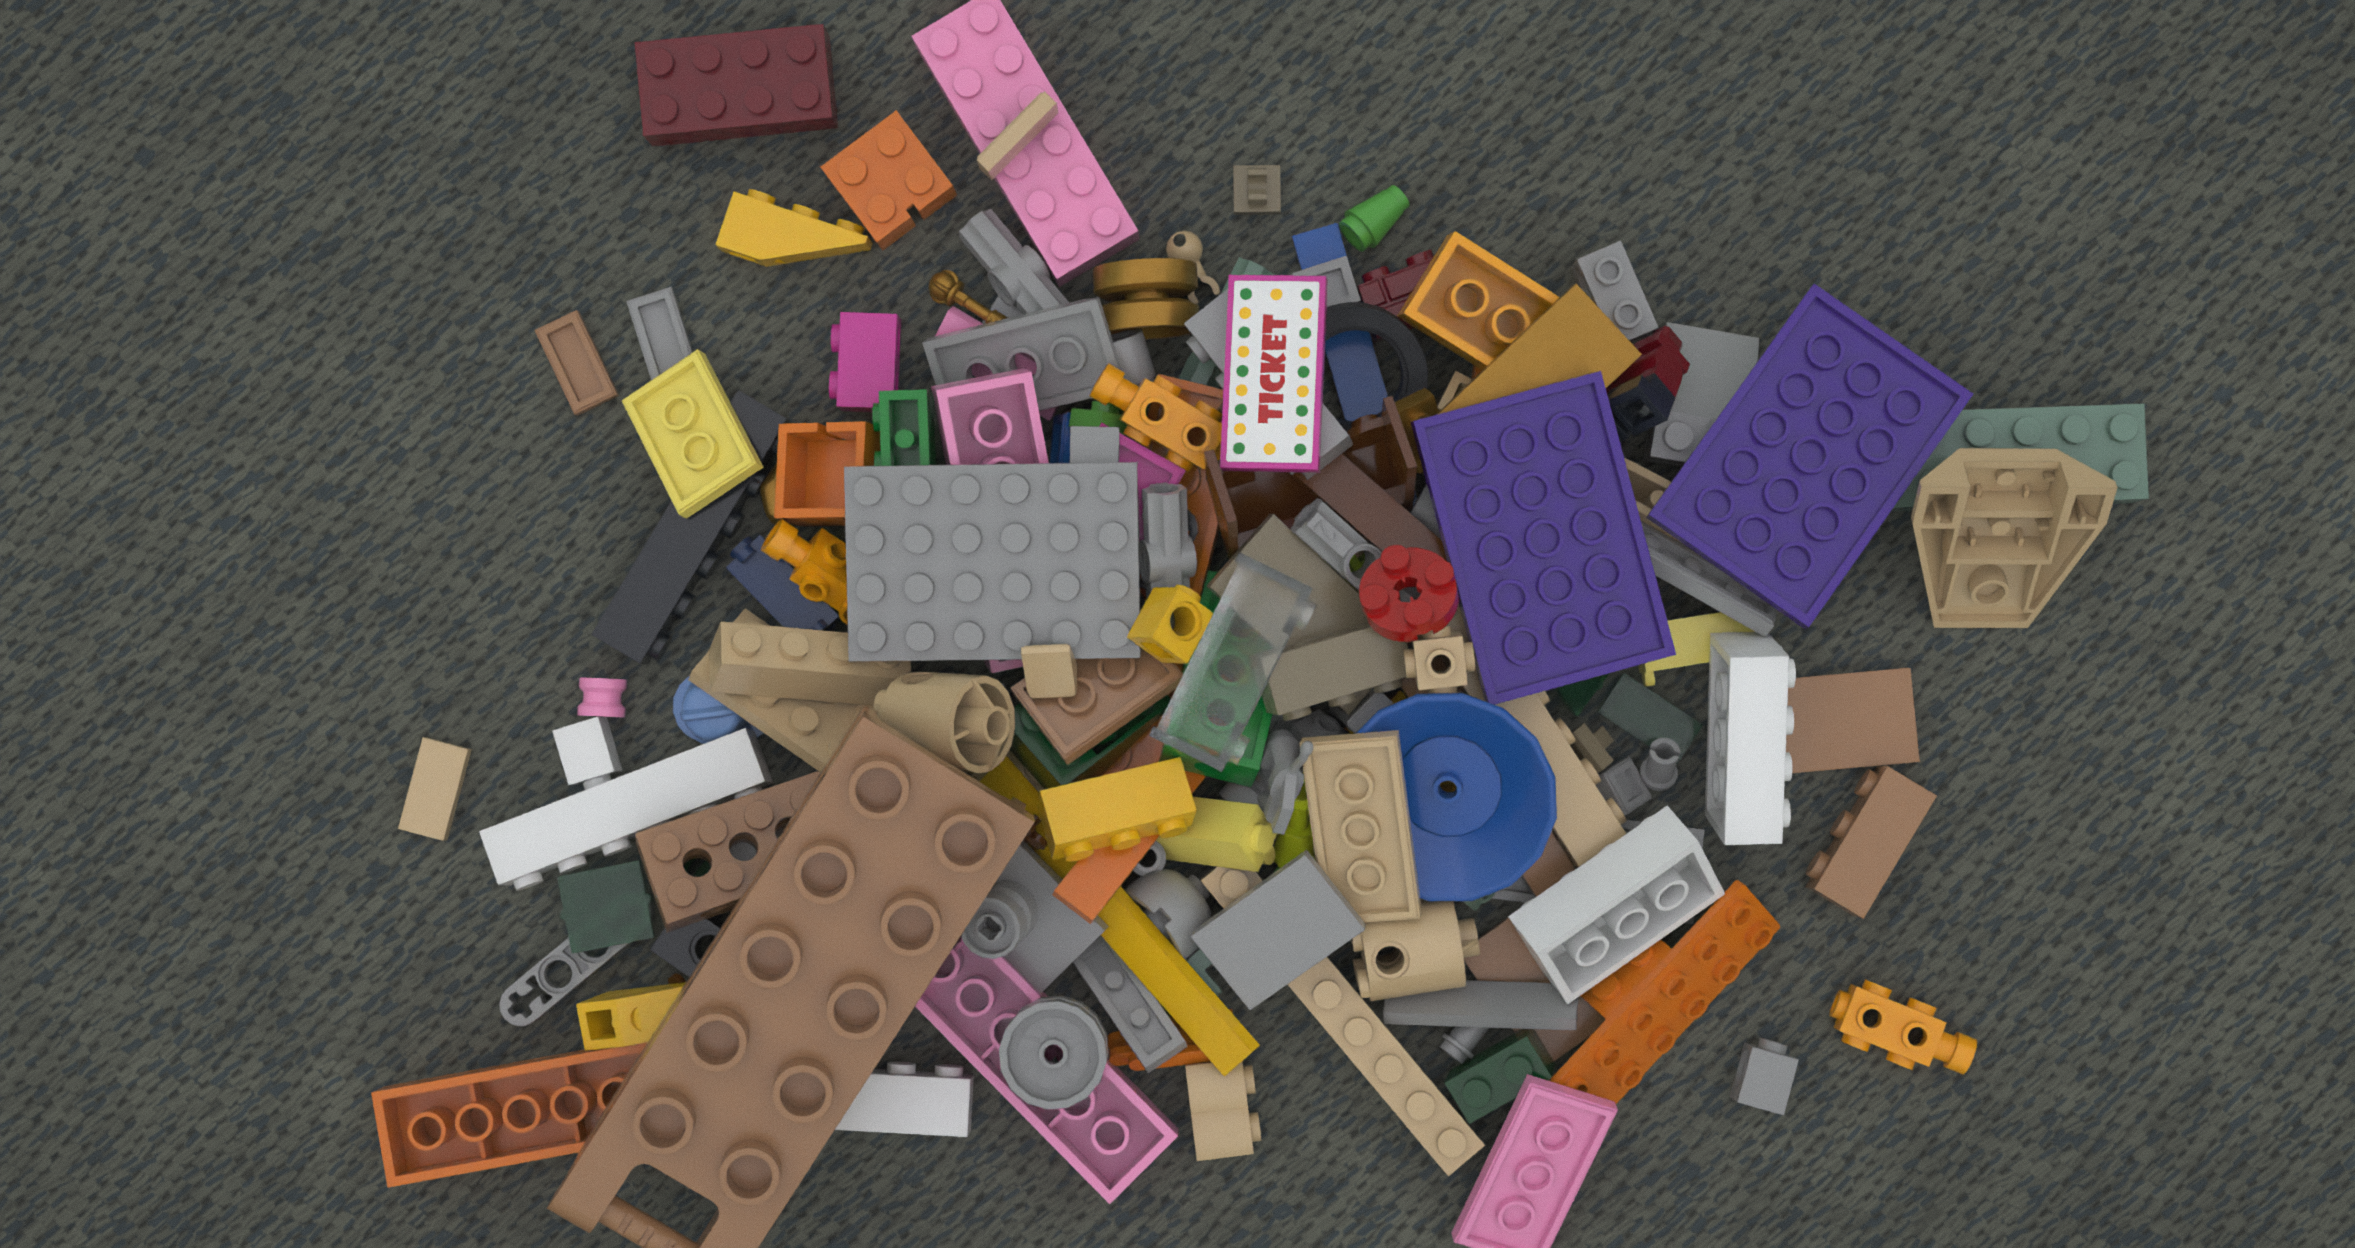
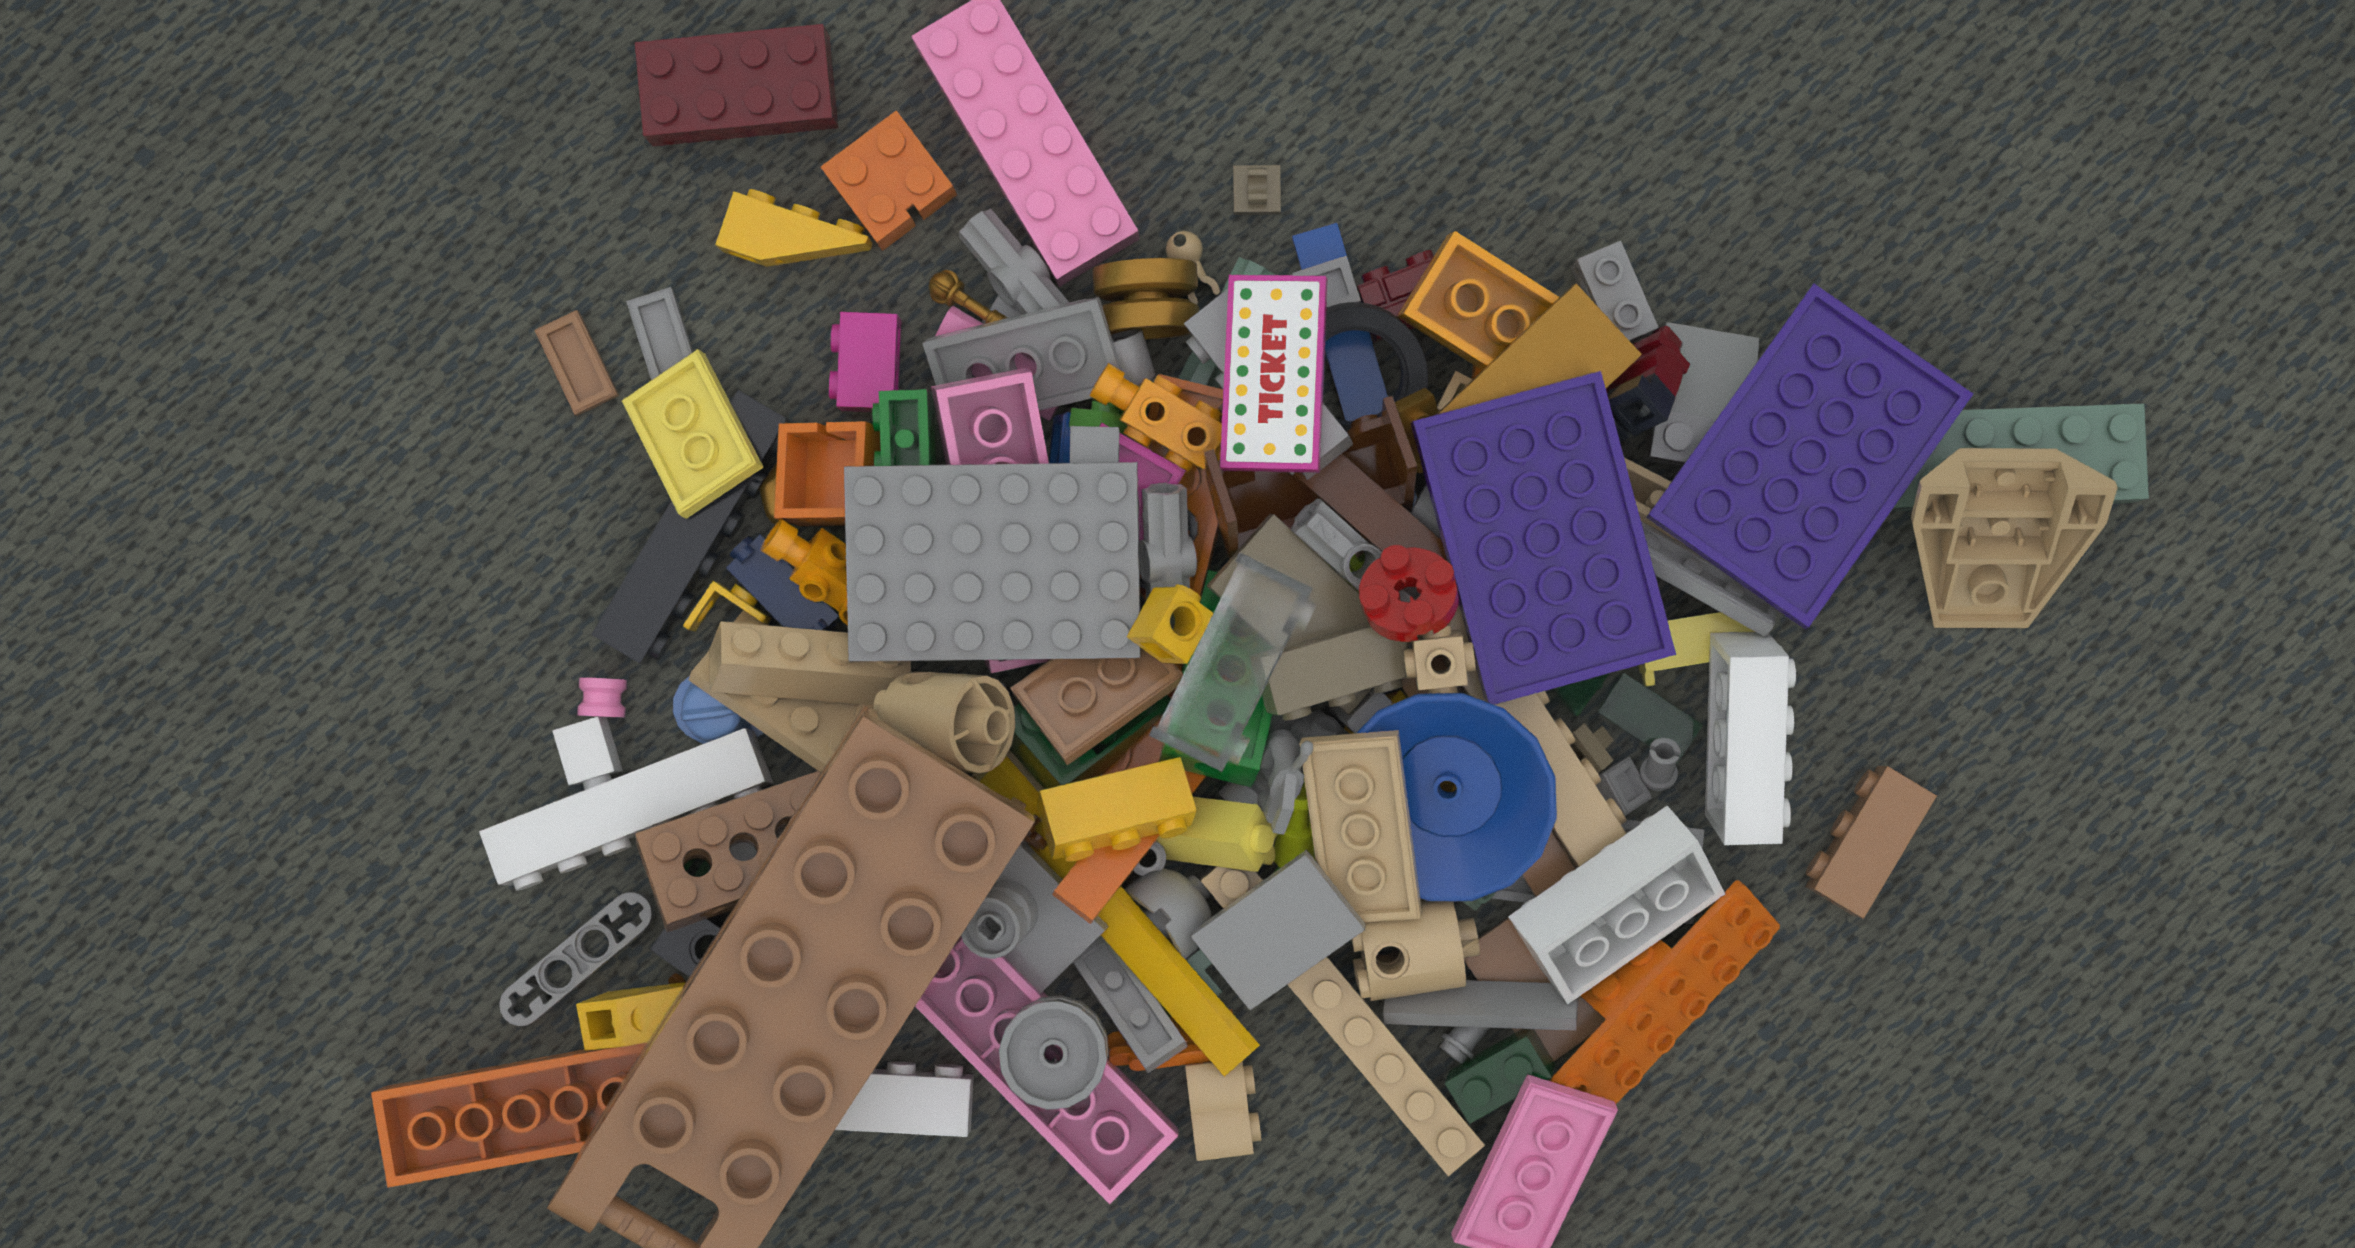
(434, 789): tan tile -> none
(606, 906): clear green piece -> none
(737, 595): none -> yellow bracket
(1017, 135): tan tile -> none
(1049, 670): tan slope -> none
(1373, 218): bright green cone -> none
(1764, 1076): light grey brick -> none
(1852, 721): medium nougat tile -> none
(1893, 1028): light orange brick -> none

